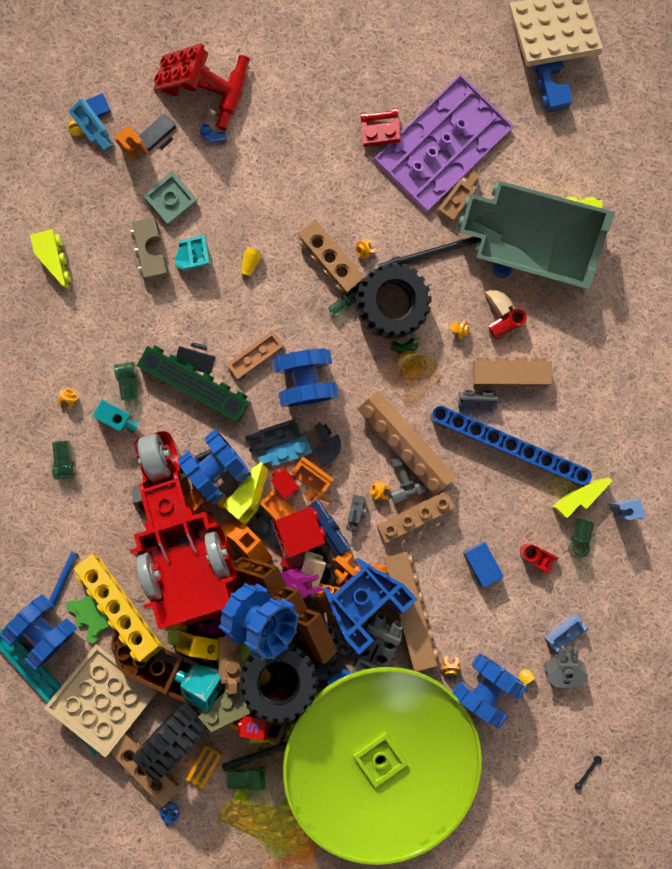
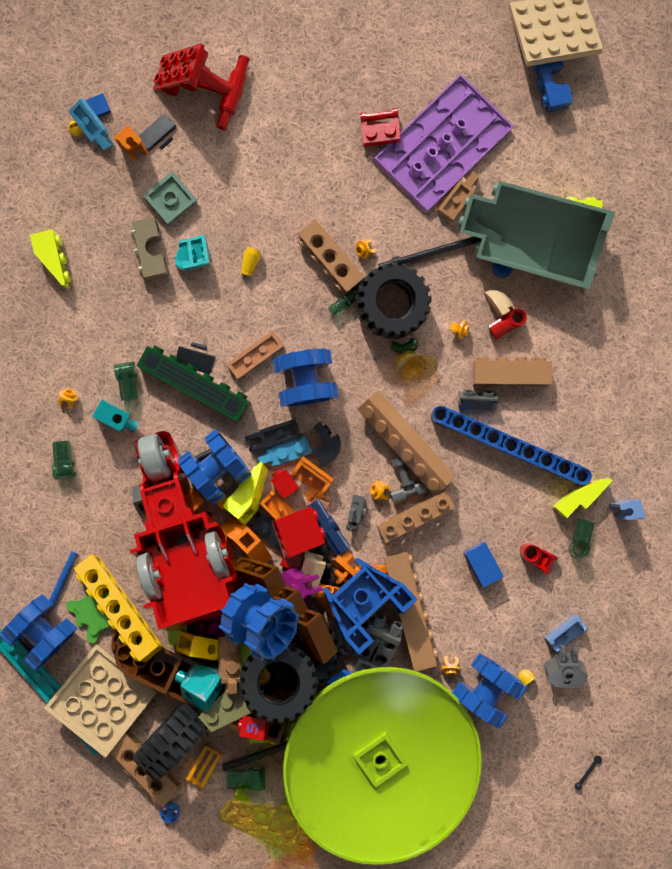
(212, 137): blue arm -> none

